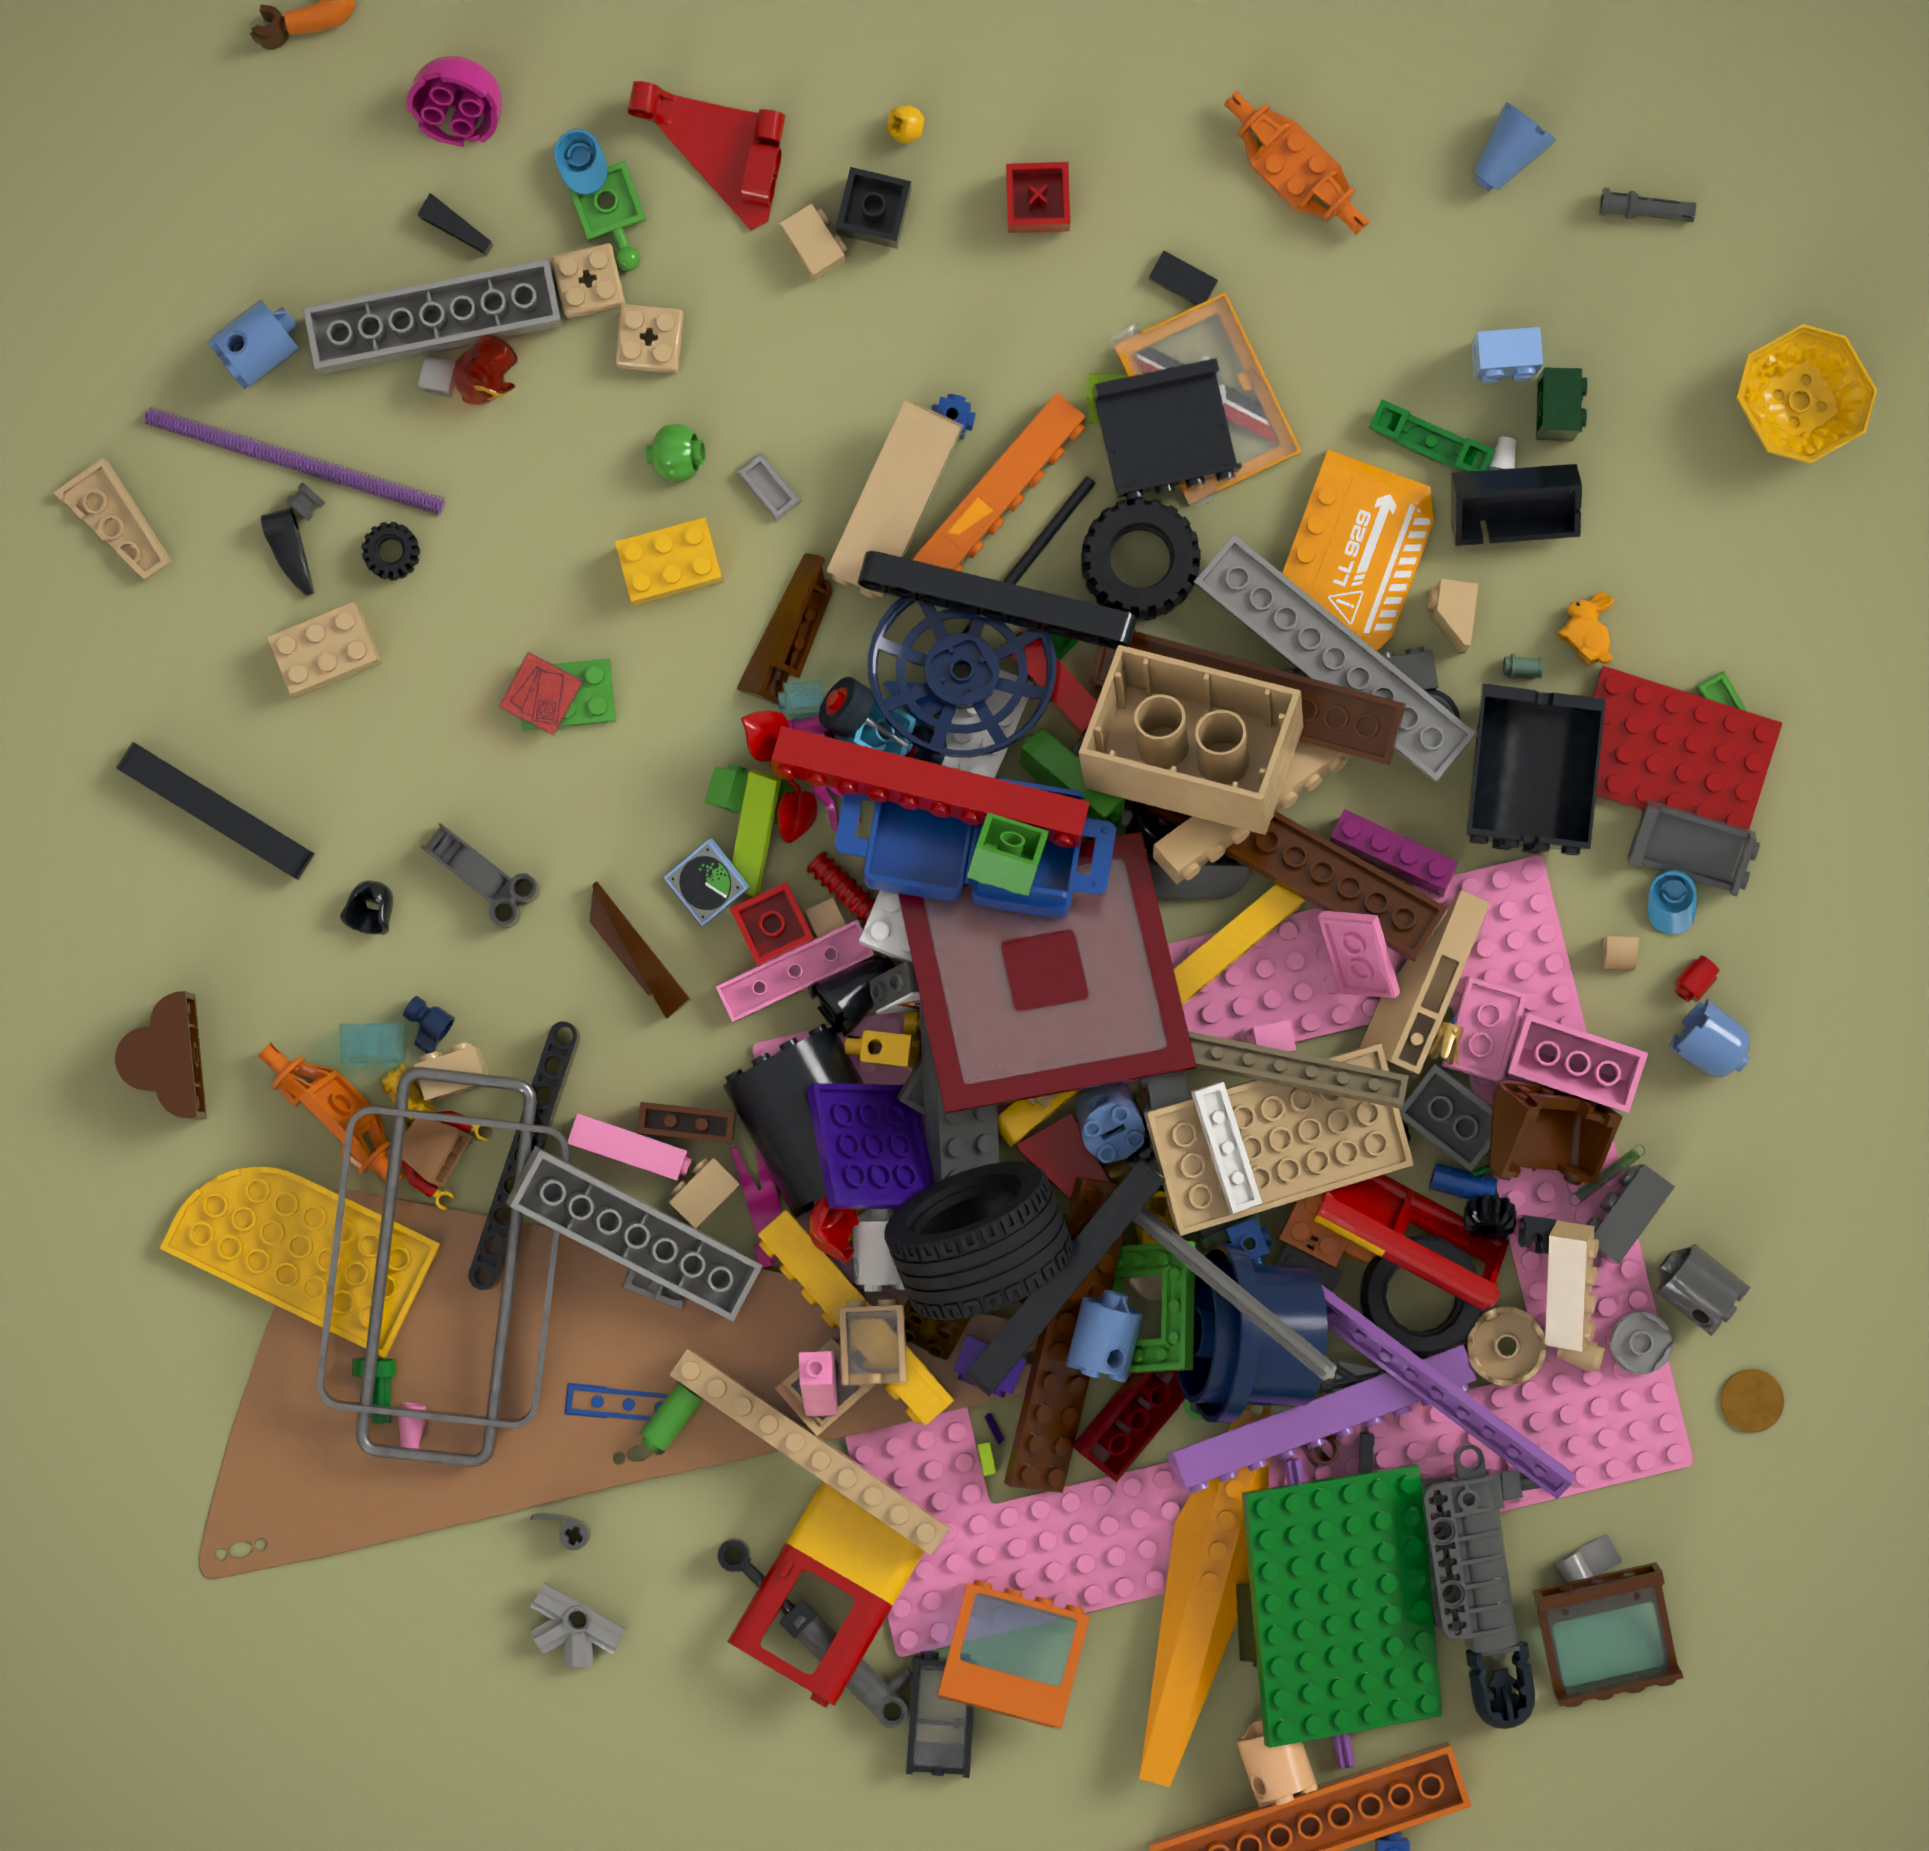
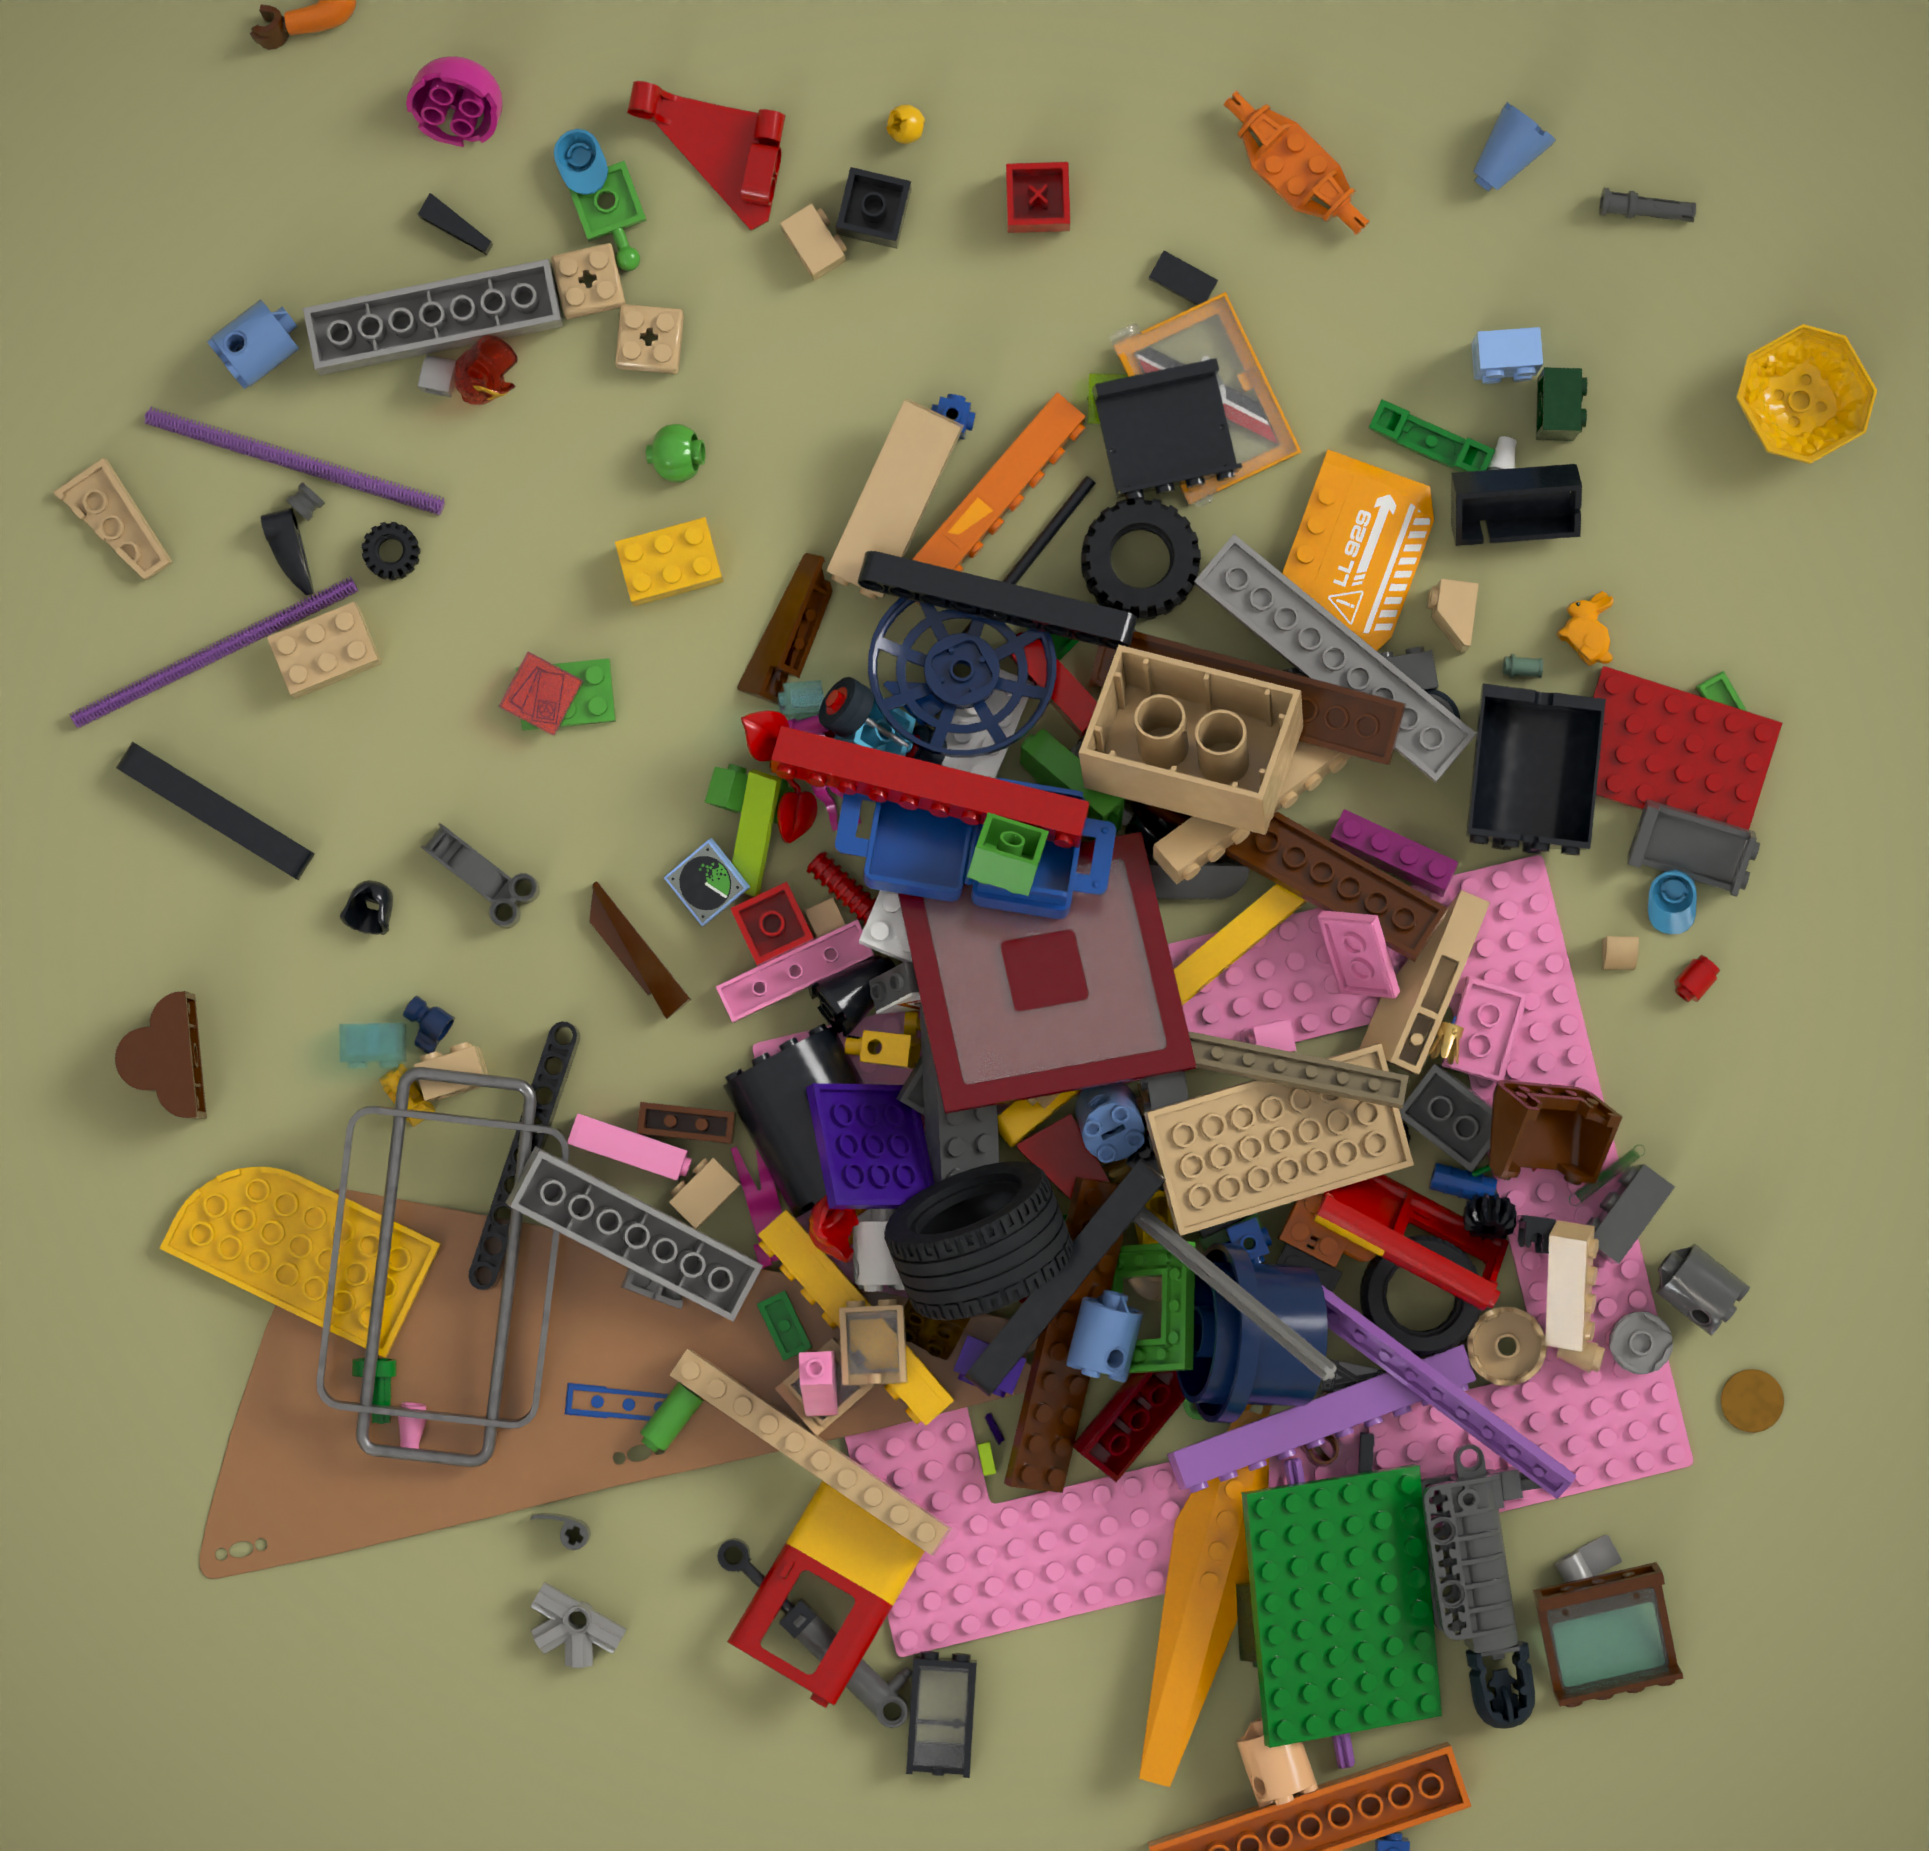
(214, 653): none -> medium lavender axle
(333, 1103): orange plate -> none
(432, 1153): medium nougat torso -> none
(769, 487): light grey tile -> none
(784, 1325): none -> green plate
(1014, 1655): panel -> none
(1226, 1147): white plate -> none
(1576, 1062): bright pink slope -> none
(1712, 1041): medium blue cylinder -> none

